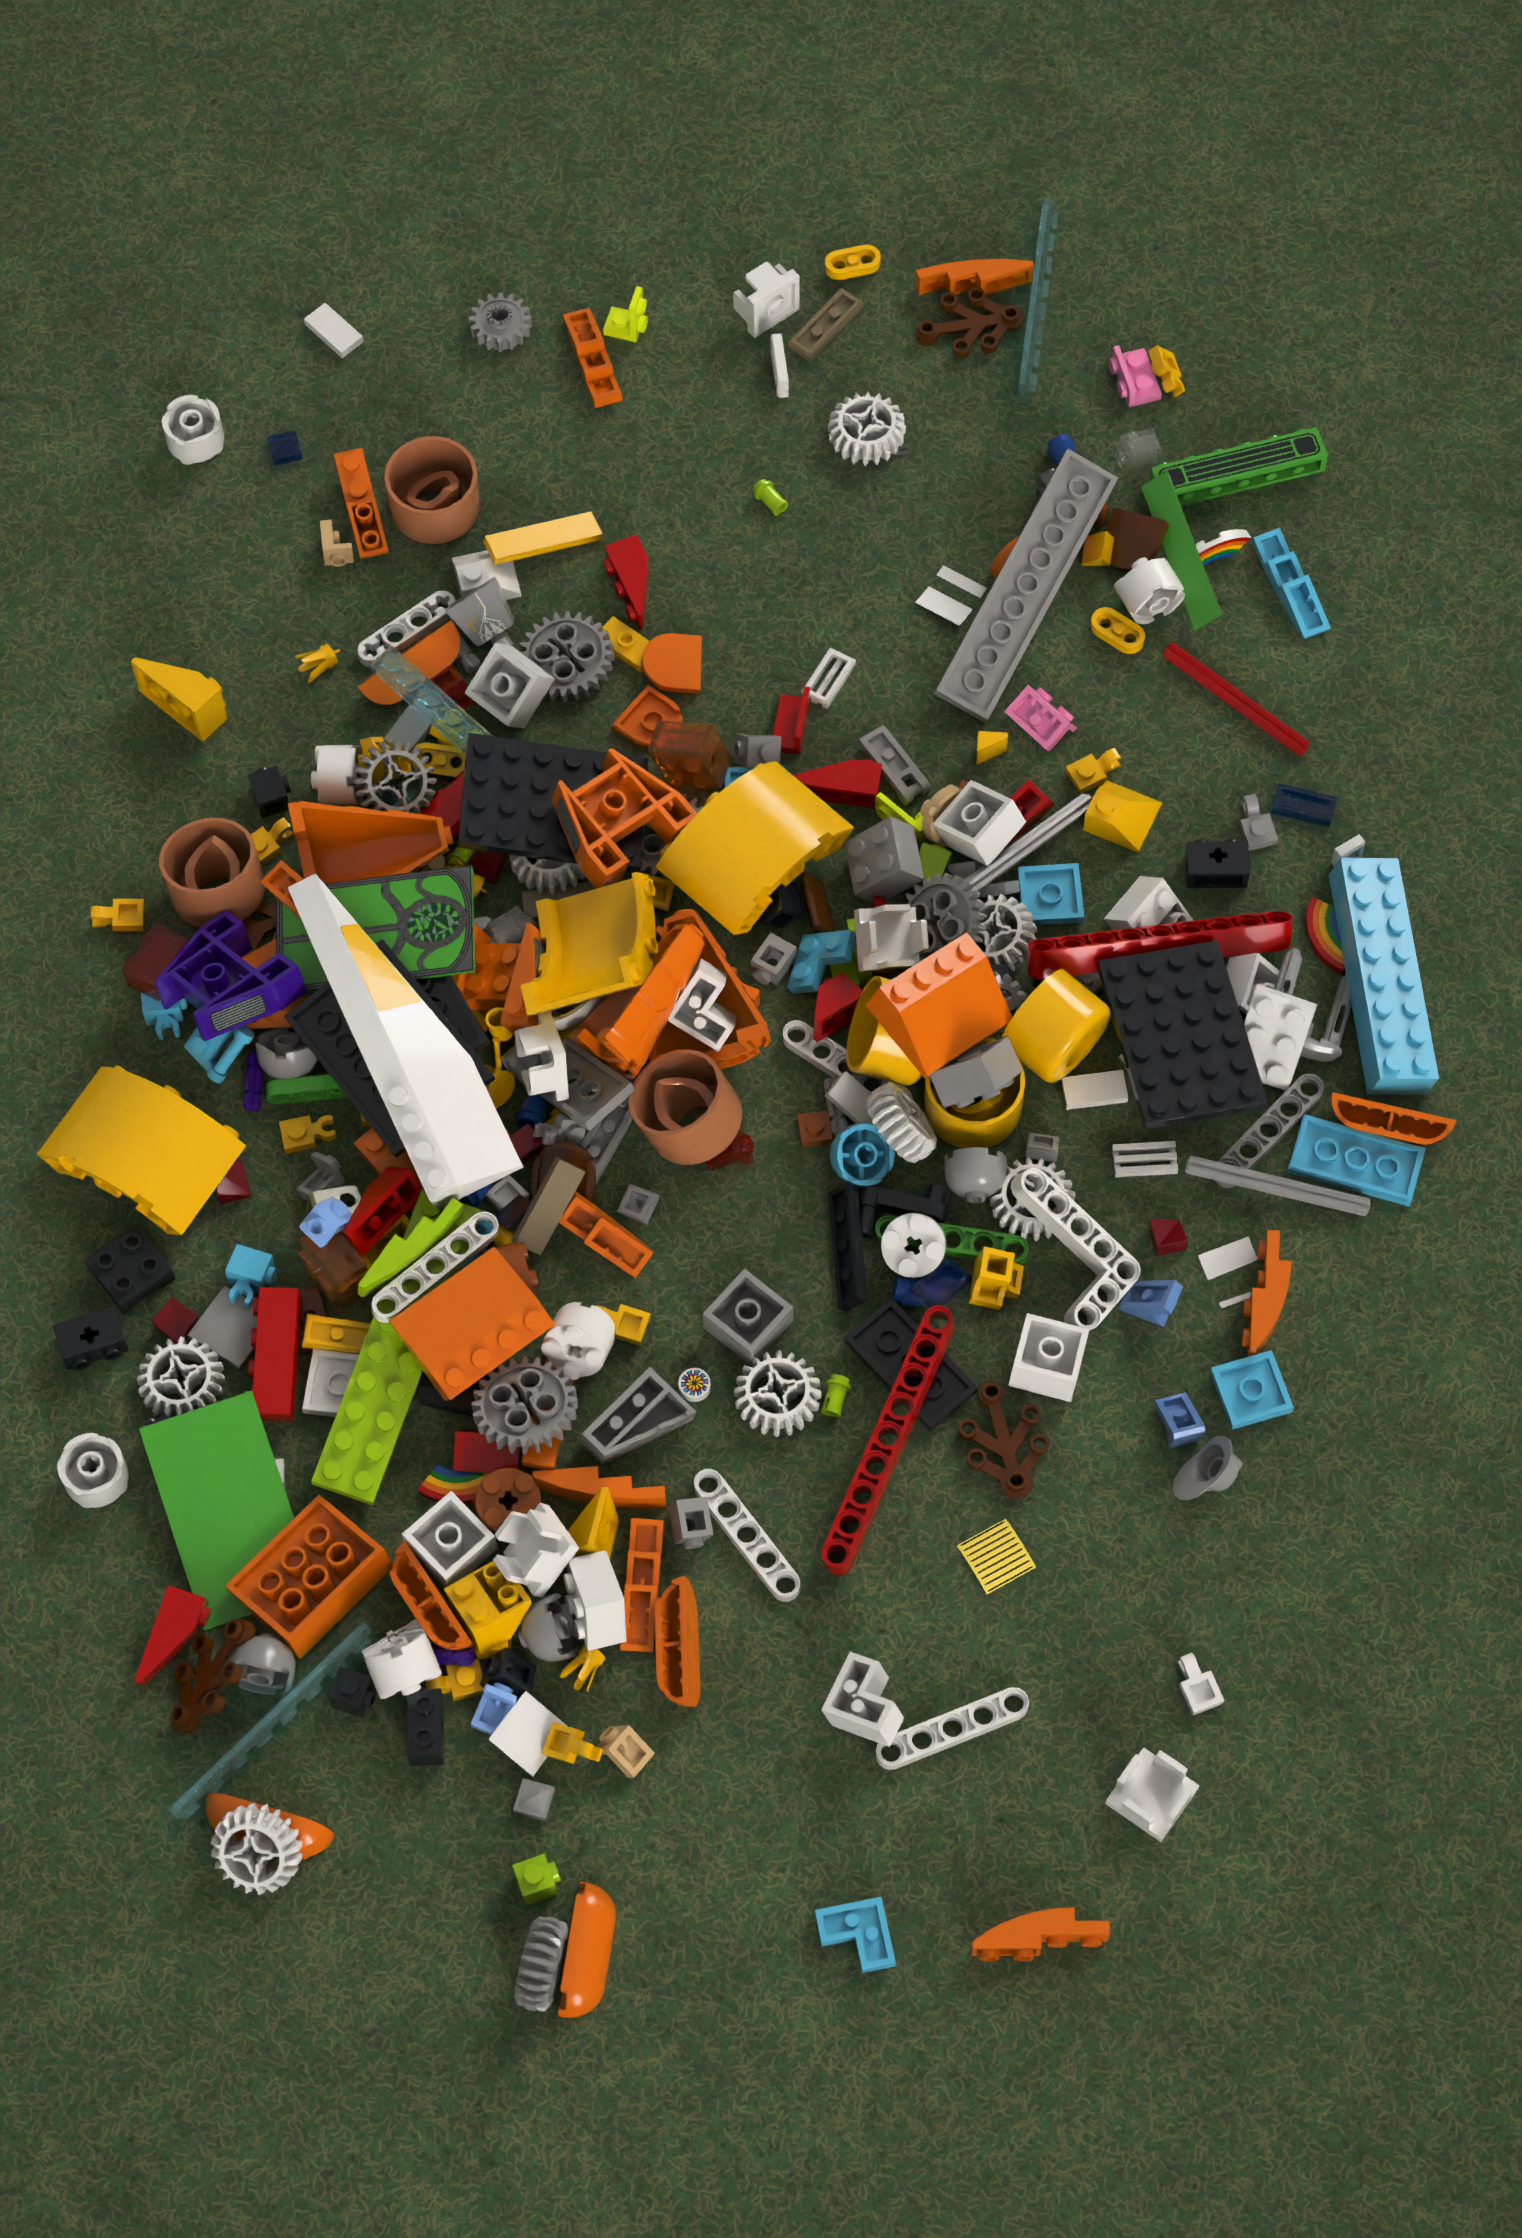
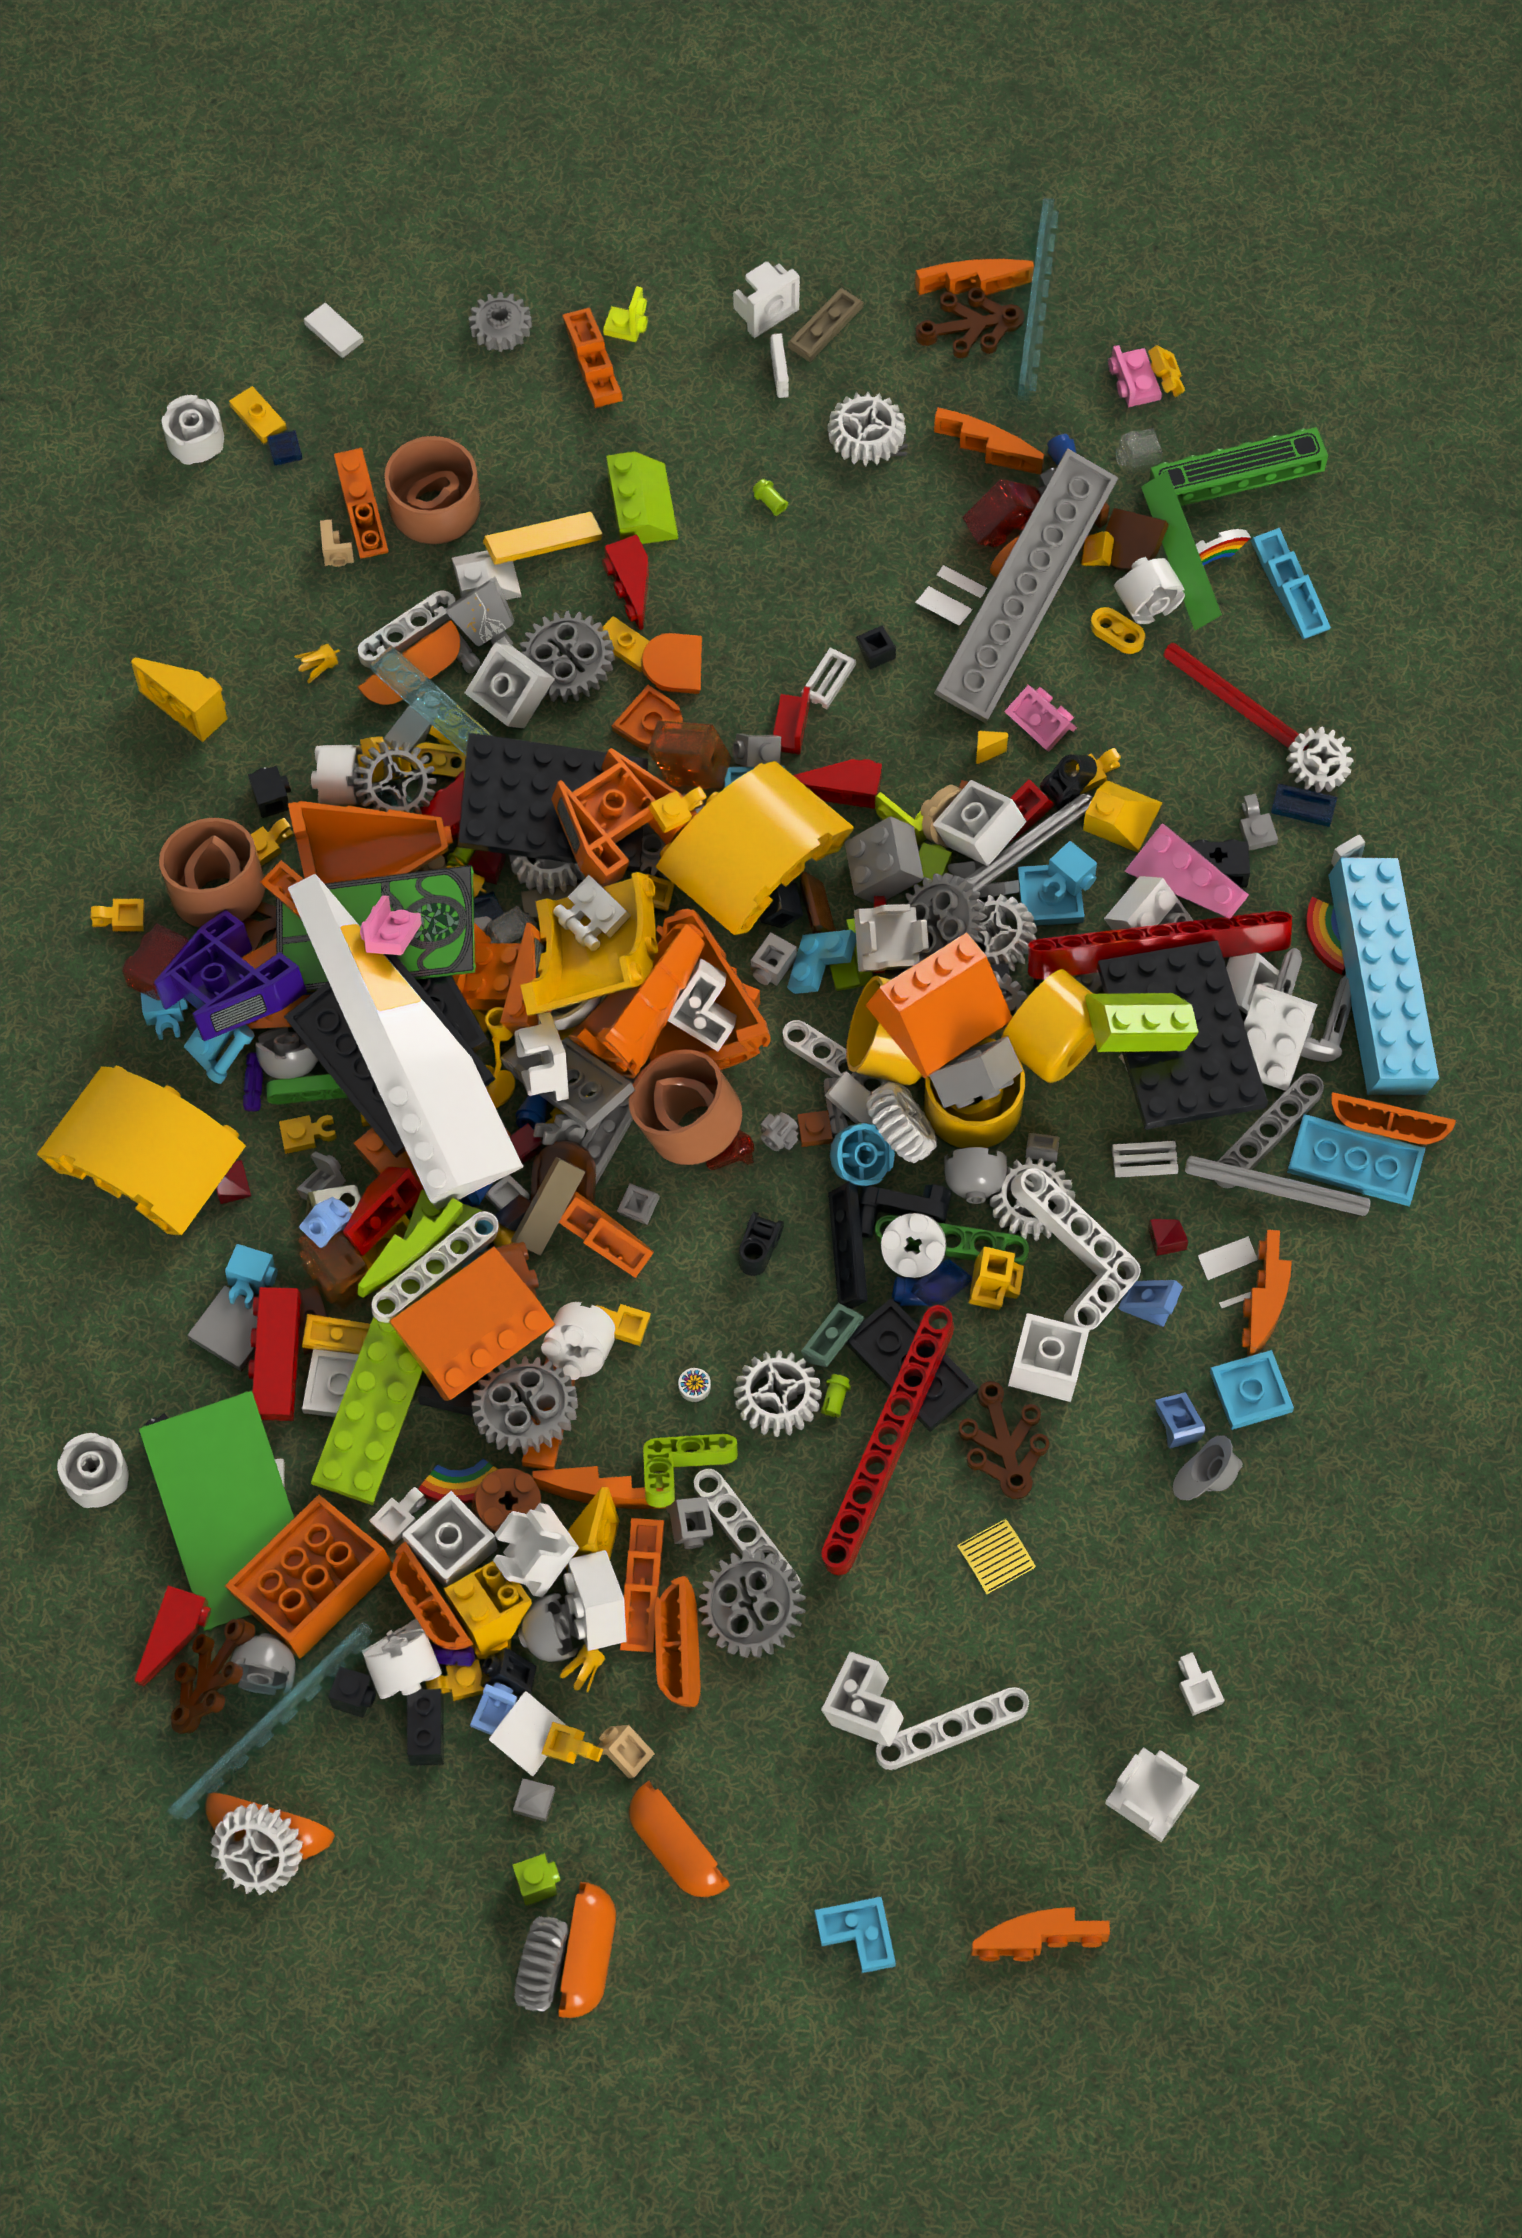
(75, 1334): black brick -> none
(129, 1268): black brick -> none
(174, 1320): dark red slope -> none
(193, 1374): white gear -> none
(257, 414): none -> yellow plate
(389, 930): none -> bright pink bracket
(397, 1517): none -> white plate
(453, 685): clear red bracket -> none
(476, 1455): red panel -> none
(487, 906): none -> tile
(598, 906): none -> white plate
(637, 1417): light grey wedge -> none
(641, 497): none -> lime slope
(668, 1452): none -> lime beam
(675, 811): none -> yellow plate
(675, 1843): none -> orange brick
(725, 1615): none -> light grey gear
(748, 1317): light grey brick -> none
(759, 1239): none -> black piece
(779, 1131): none -> light grey gear
(831, 1335): none -> sand green slope
(834, 1005): red slope -> none
(851, 262): yellow plate -> none
(876, 647): none -> black slope
(896, 764): light grey plate -> none
(999, 445): none -> orange slope
(1001, 511): none -> clear red brick
(1064, 783): none -> black piece
(1070, 871): none -> medium azure brick
(1094, 1089): white tile -> none
(1141, 1022): none -> lime slope
(1187, 873): none -> bright pink wing
(1321, 758): none -> white gear

